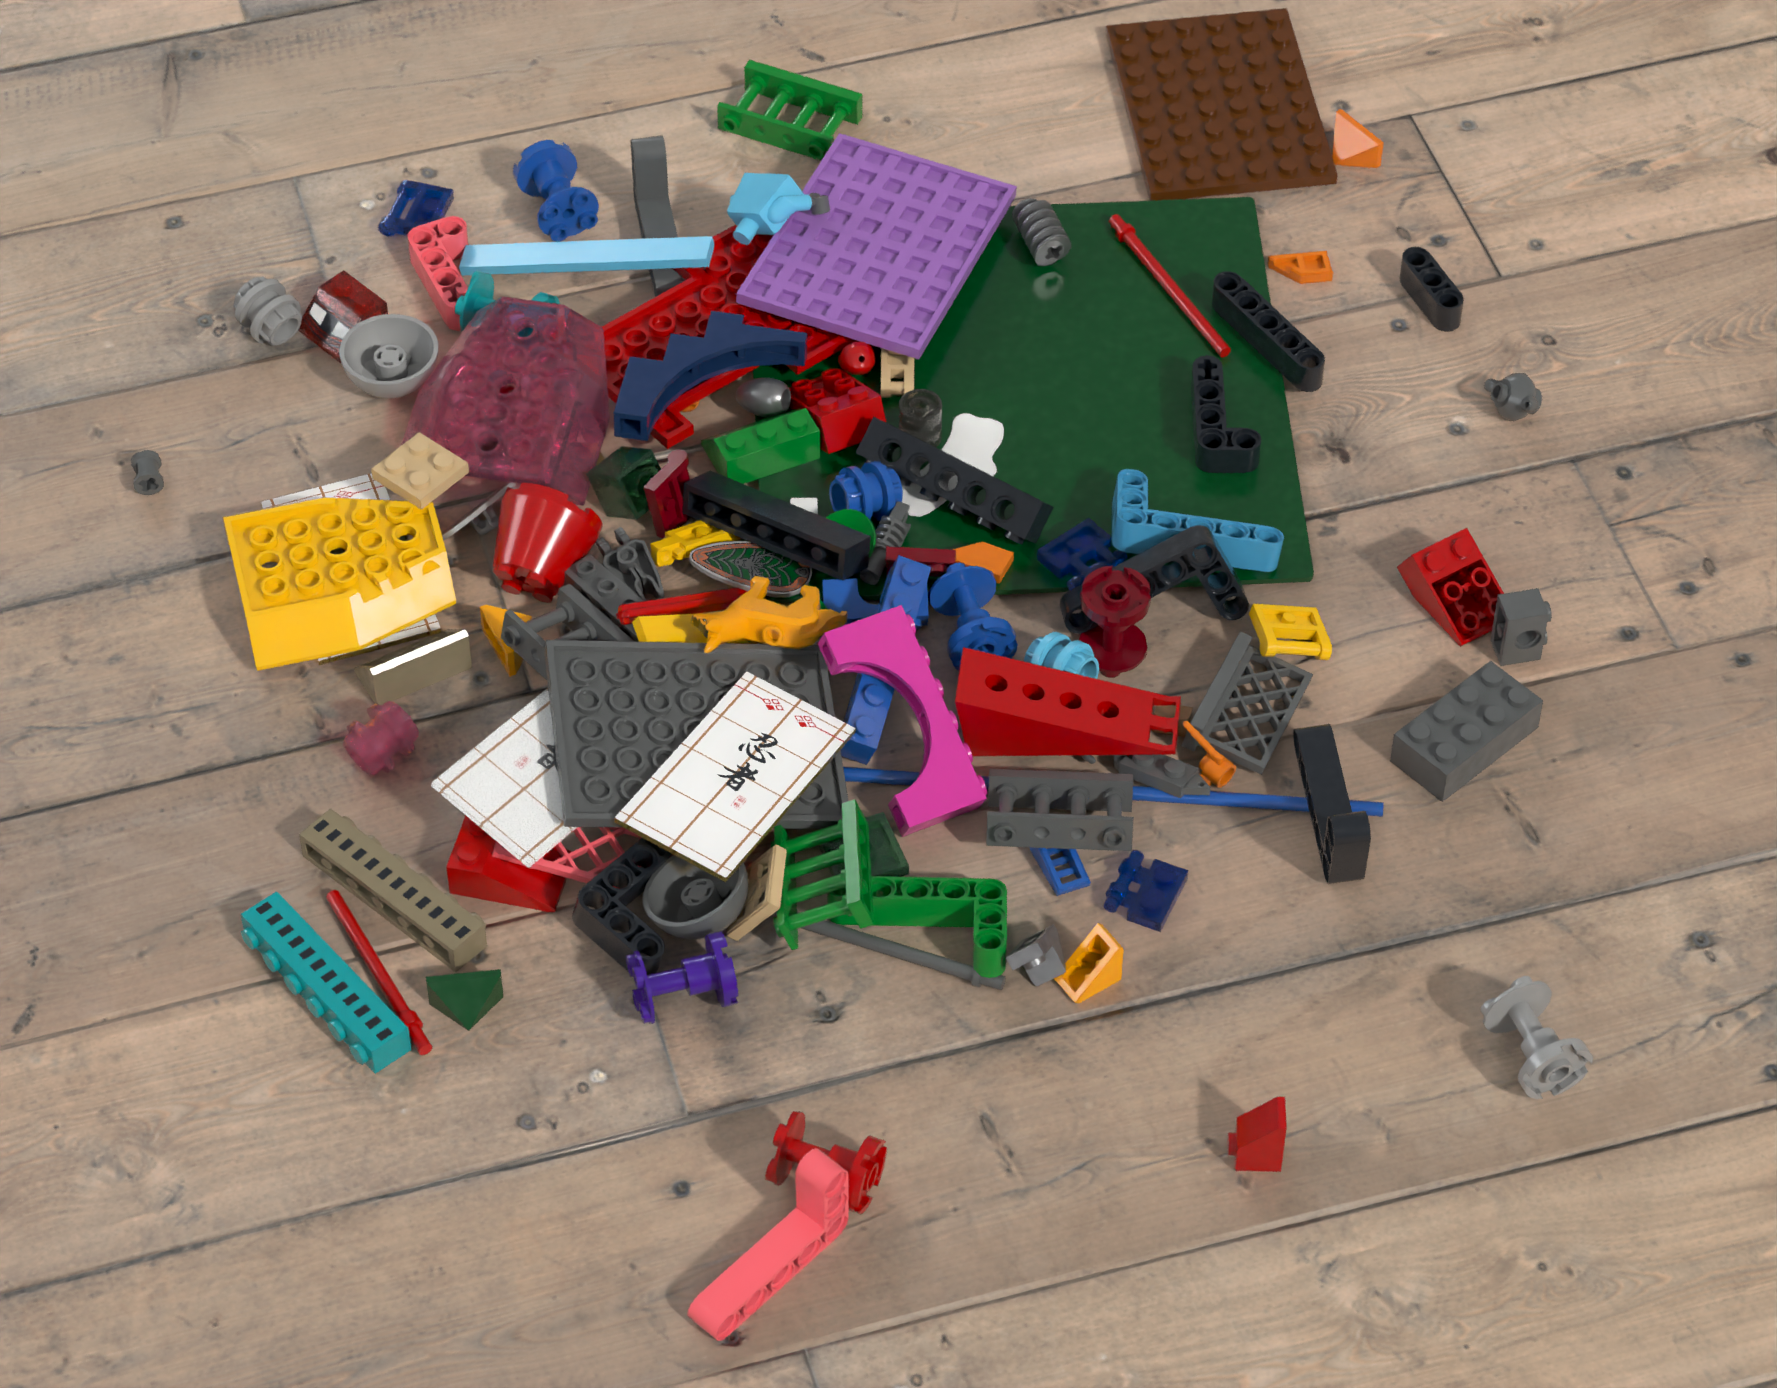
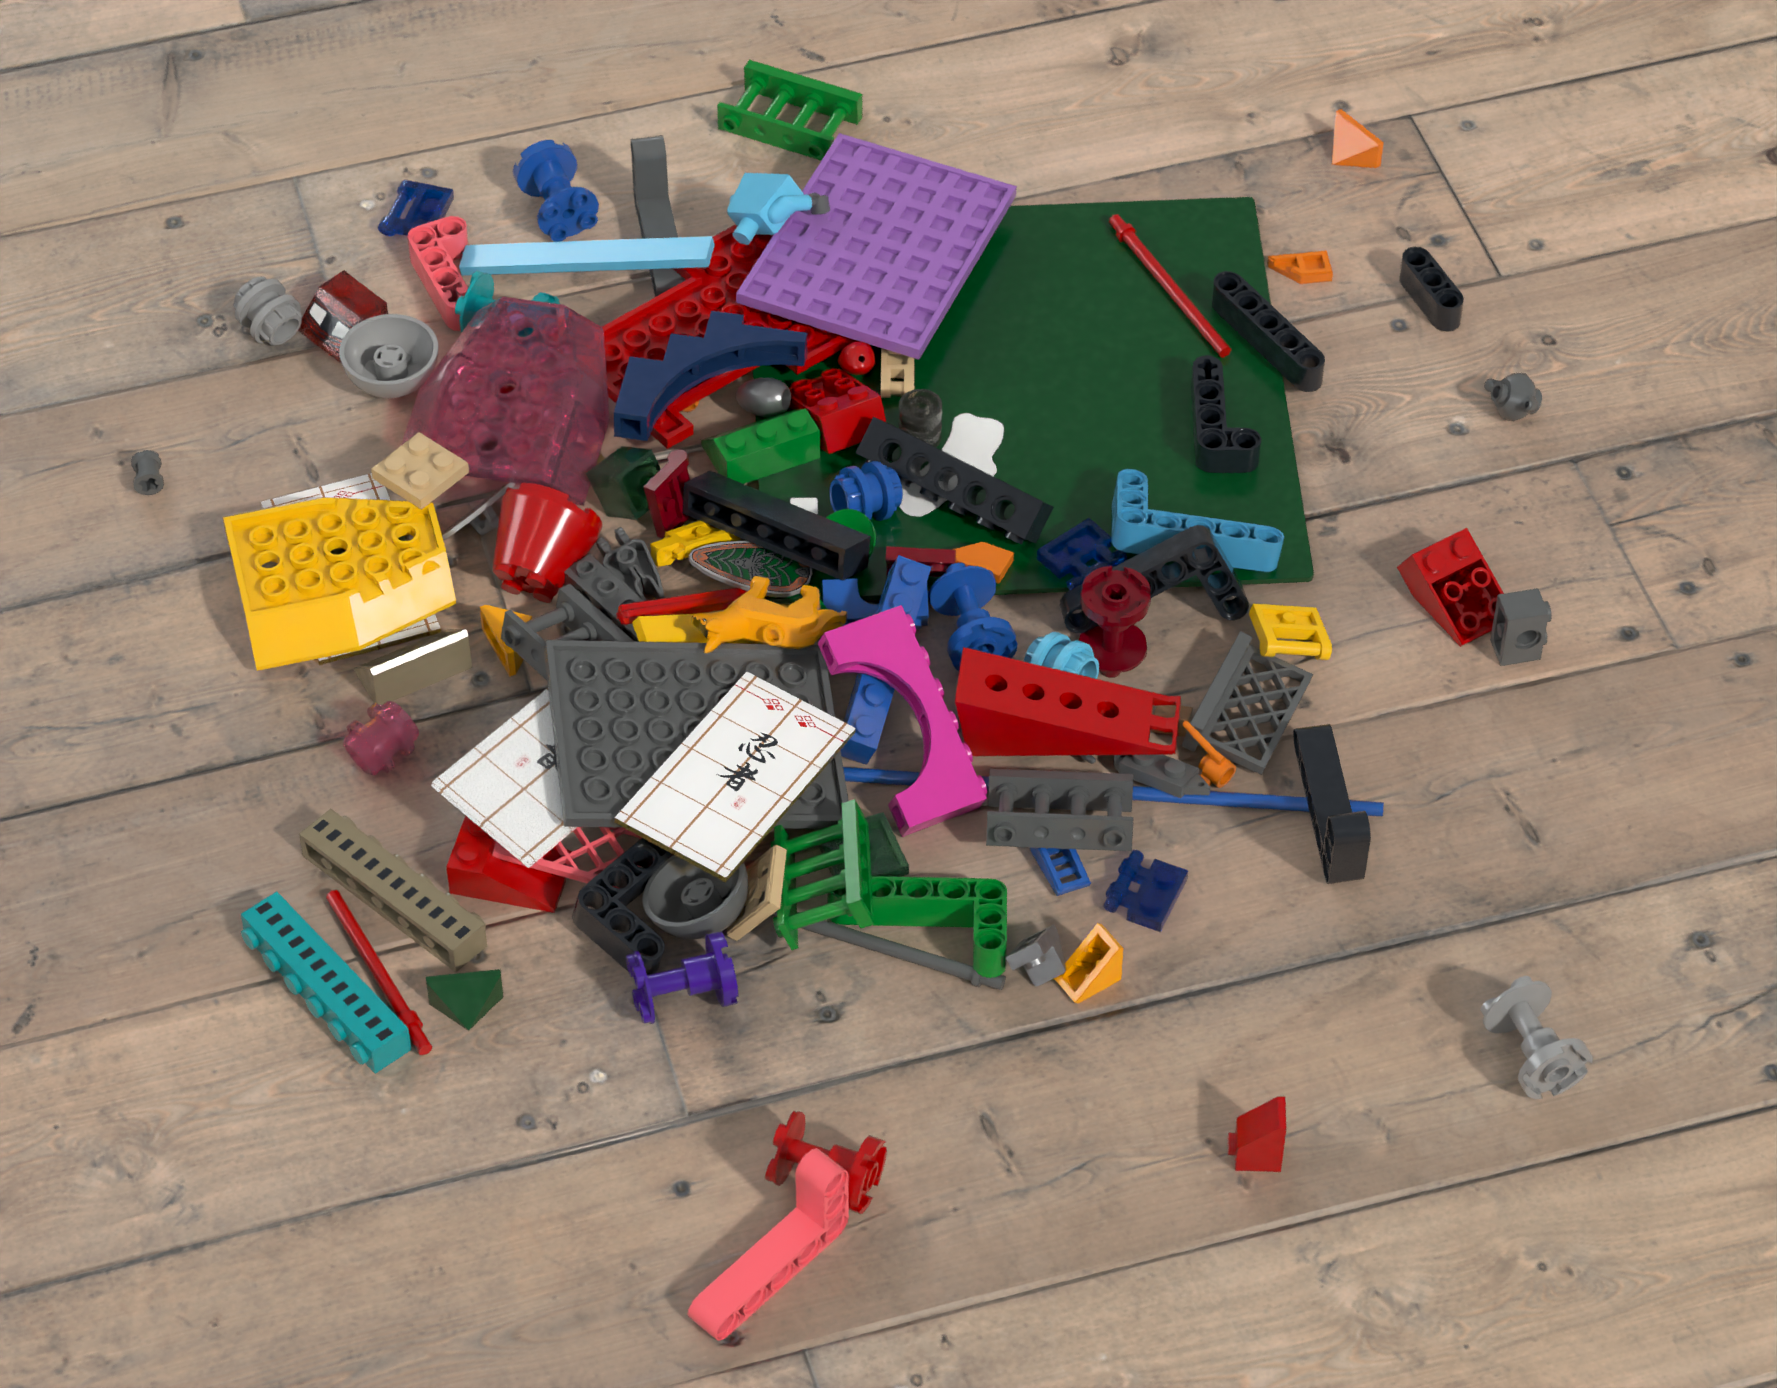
(889, 532): dark grey hinge -> none
(1041, 231): flat silver piece -> none
(1220, 105): reddish brown plate -> none
(1466, 731): dark grey piece -> none

